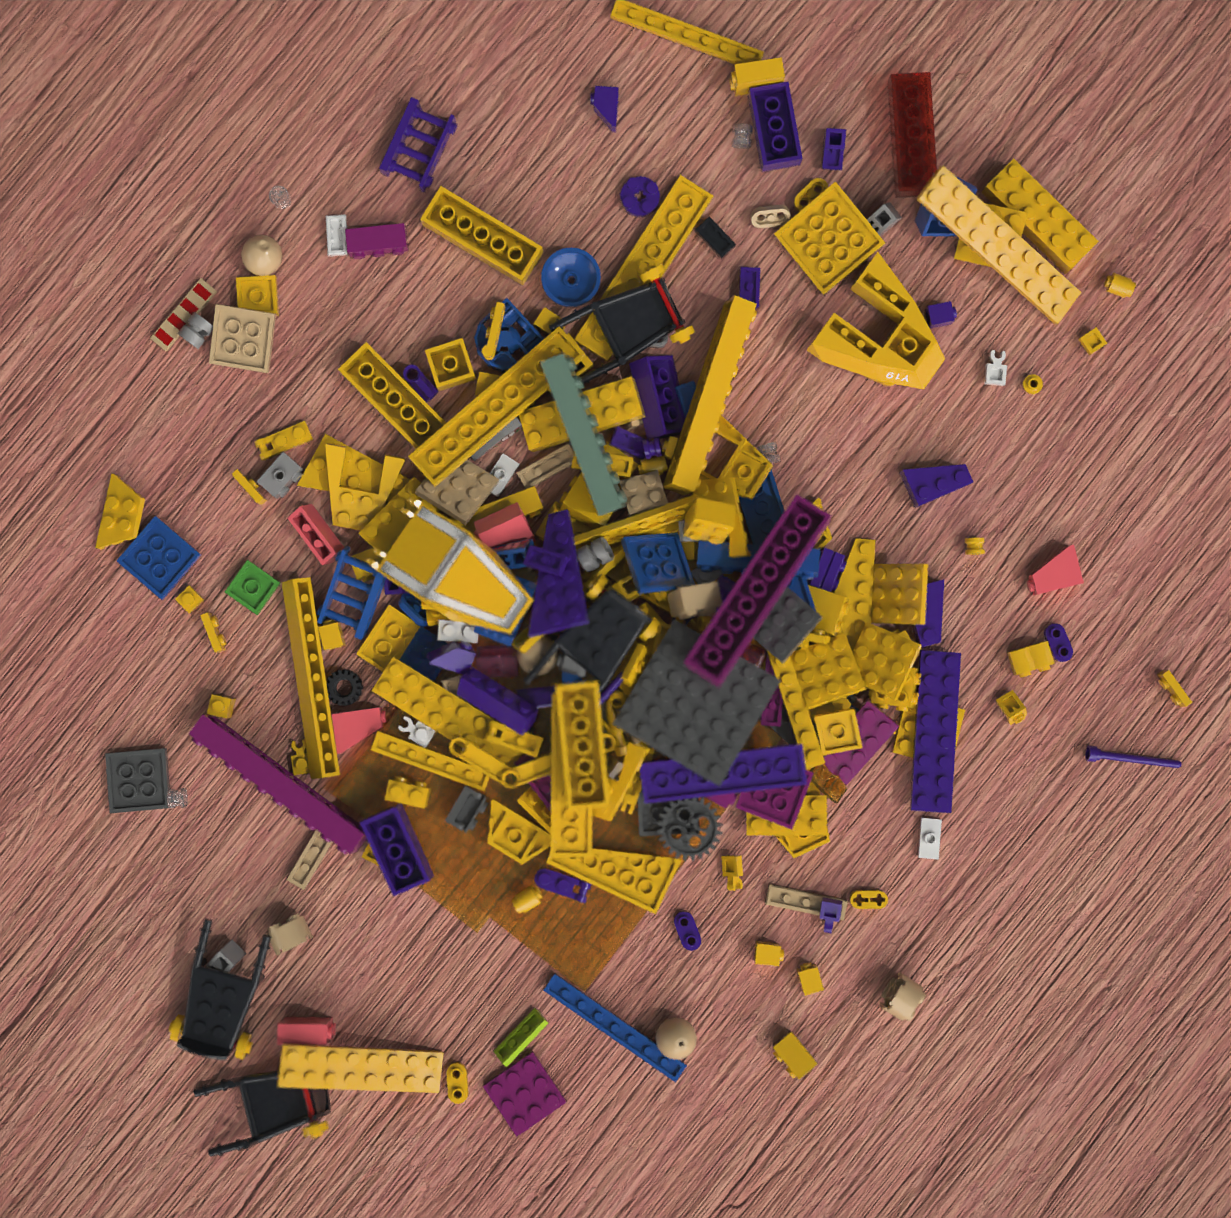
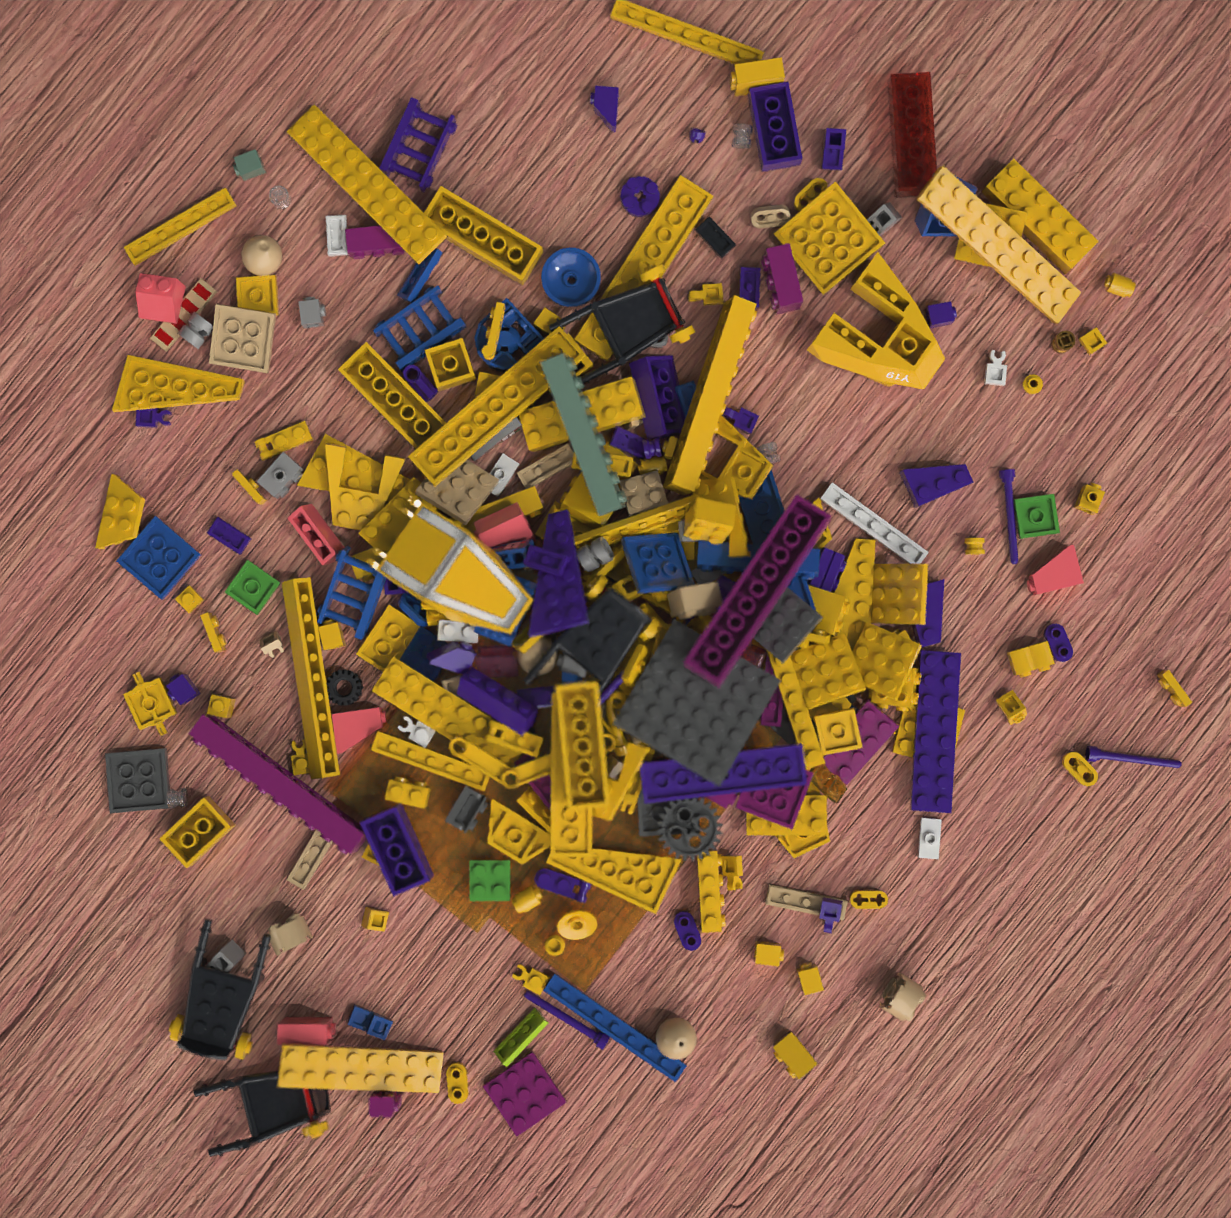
(150, 417): none -> dark purple plate
(150, 703): none -> yellow plate
(159, 298): none -> coral slope
(161, 385): none -> yellow wing
(180, 226): none -> yellow plate
(182, 689): none -> dark purple brick
(197, 831): none -> yellow brick
(229, 535): none -> dark purple plate
(249, 165): none -> sand green brick
(270, 643): none -> tan tile
(311, 312): none -> light grey brick
(367, 184): none -> yellow plate
(369, 1021): none -> blue slope
(374, 919): none -> yellow slope
(384, 1103): none -> magenta brick
(418, 276): none -> blue plate
(437, 338): none -> blue fence
(489, 880): none -> bright green plate
(534, 980): none -> yellow plate
(554, 945): none -> yellow plate
(577, 924): none -> yellow dish
(599, 1038): none -> dark purple piece
(697, 134): none -> dark purple hinge
(709, 892): none -> yellow brick
(711, 294): none -> yellow plate
(743, 420): none -> dark purple plate
(782, 279): none -> magenta brick
(873, 525): none -> white plate
(1008, 477): none -> dark purple piece
(1036, 516): none -> bright green plate
(1061, 345): none -> pearl gold wheel
(1079, 768): none -> yellow plate
(1084, 502): none -> yellow brick

